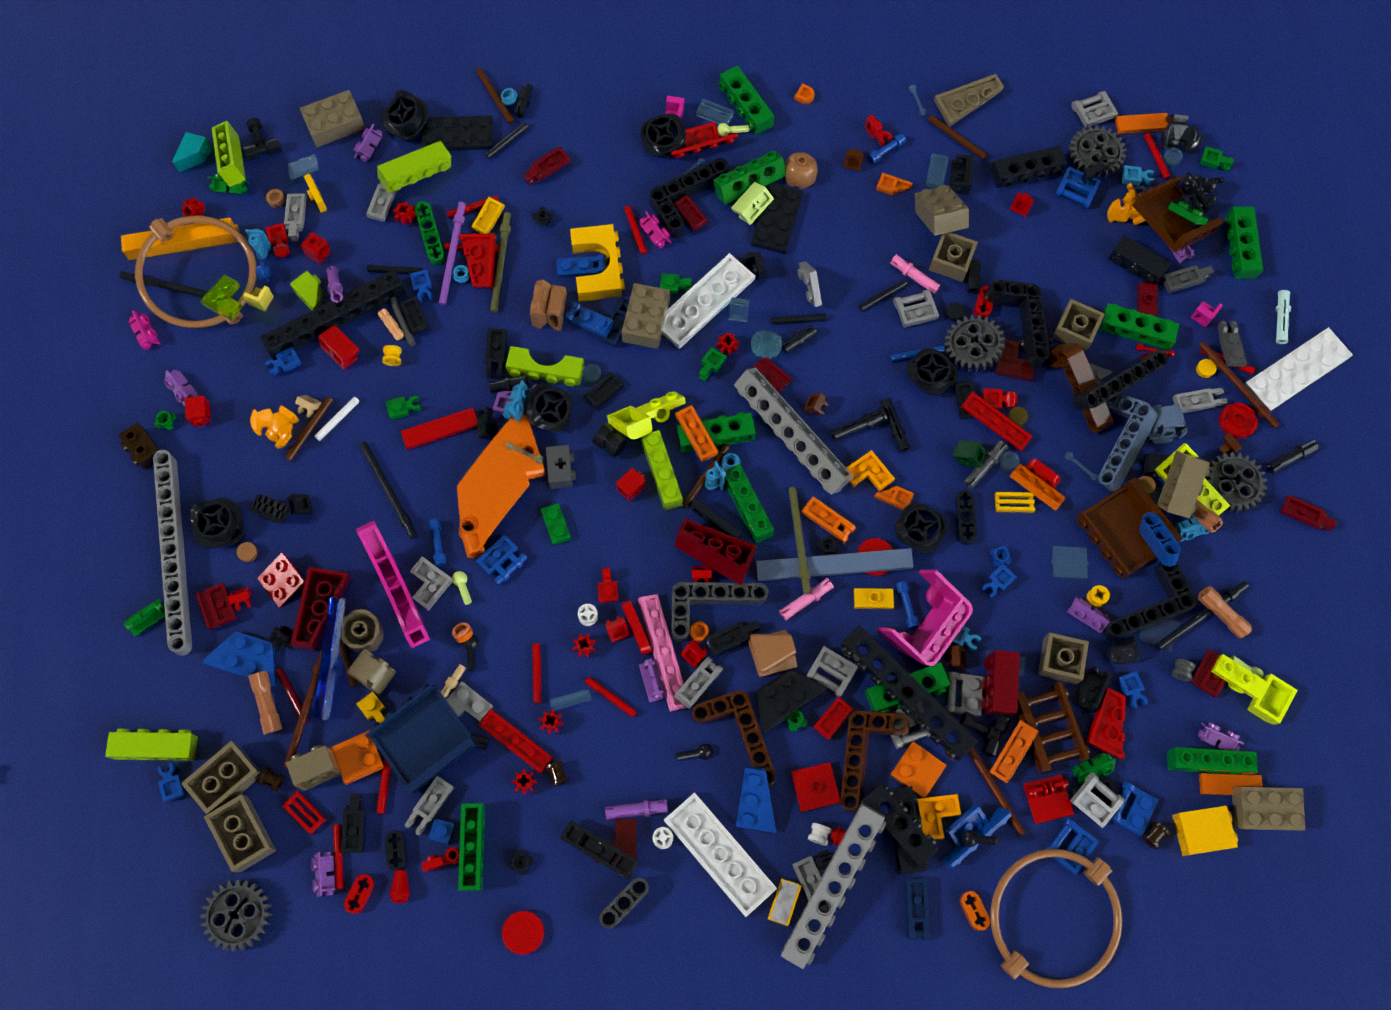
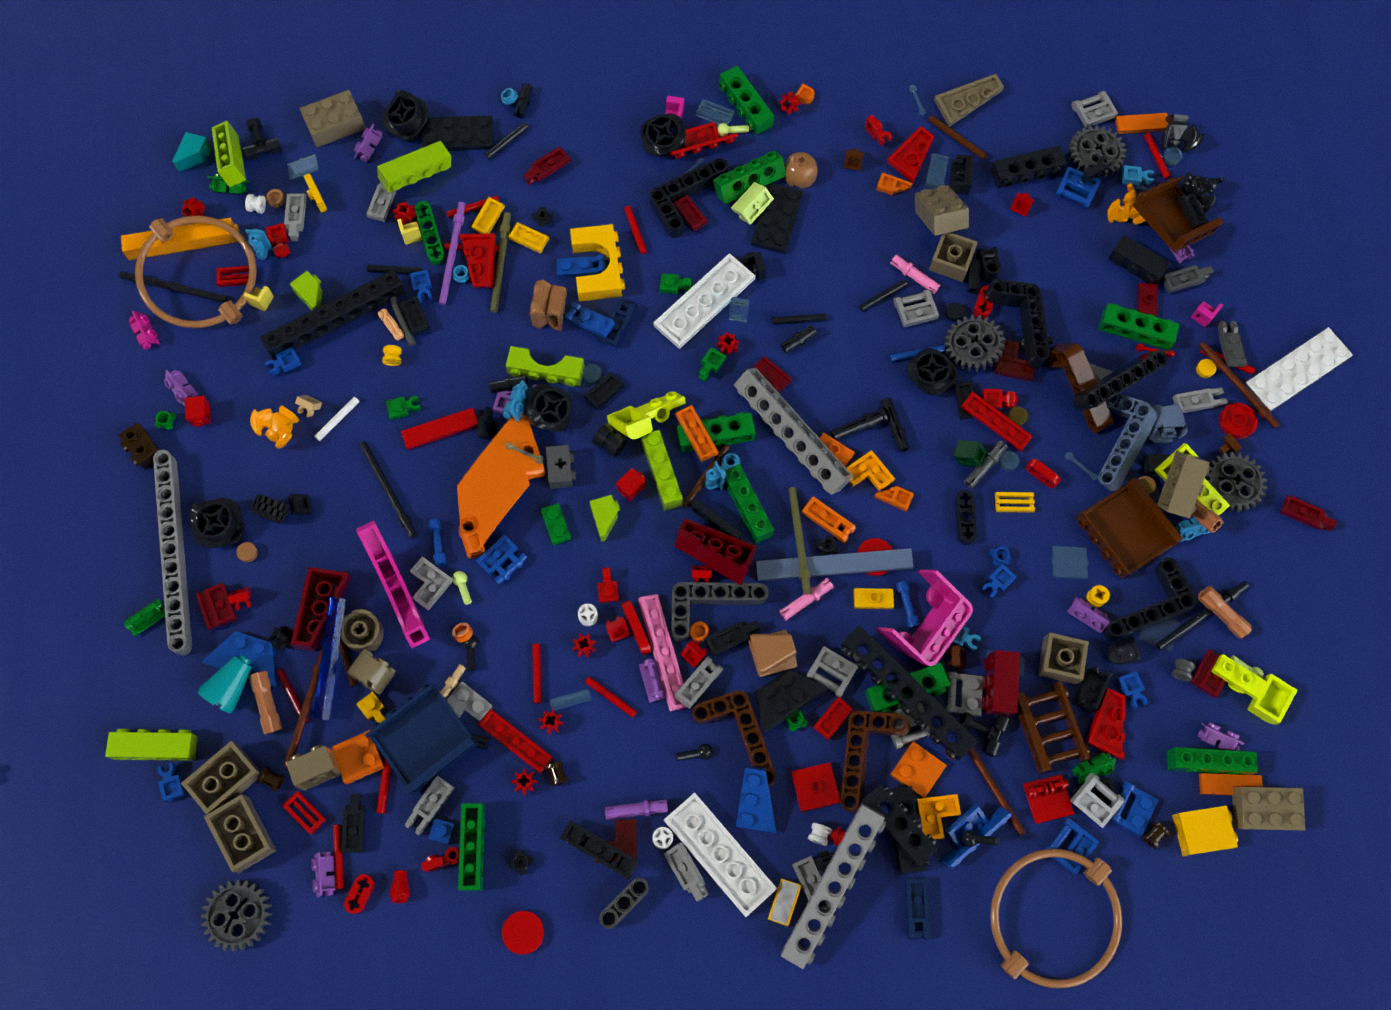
(219, 298): clear neon green plate -> none
(227, 684): none -> teal cone
(233, 279): none -> red tile
(255, 203): none -> white wheel
(263, 271): blue plate -> none
(281, 579): hinge -> none
(309, 428): reddish brown bar -> none
(316, 248): red brick -> none
(334, 286): medium lavender pin -> none
(338, 346): red hinge -> none
(390, 850): black beam -> none
(410, 232): none -> light yellow panel
(494, 95): reddish brown bar -> none
(495, 351): black hinge -> none
(528, 237): none -> yellow plate
(604, 514): none -> lime slope
(645, 316): dark tan brick -> none
(660, 234): dark pink hinge -> none
(686, 871): none -> light grey hinge
(766, 344): clear light blue gear -> none
(792, 99): none -> red gear
(809, 277): light grey plate -> none
(815, 403): reddish brown tile -> none
(842, 452): none -> orange plate
(897, 141): blue bar -> none
(911, 154): none -> red wing
(925, 545): black piece -> none
(970, 913): orange beam -> none
(989, 261): none -> black piece
(1014, 751): orange tile -> none
(1037, 487): orange tile -> none
(1078, 324): dark tan brick -> none
(1159, 539): blue beam -> none
(1182, 209): green plate -> none
(1213, 158): green plate -> none
(1244, 242): green brick -> none
(1283, 309): light aqua pin -> none
(1297, 453): black axle -> none

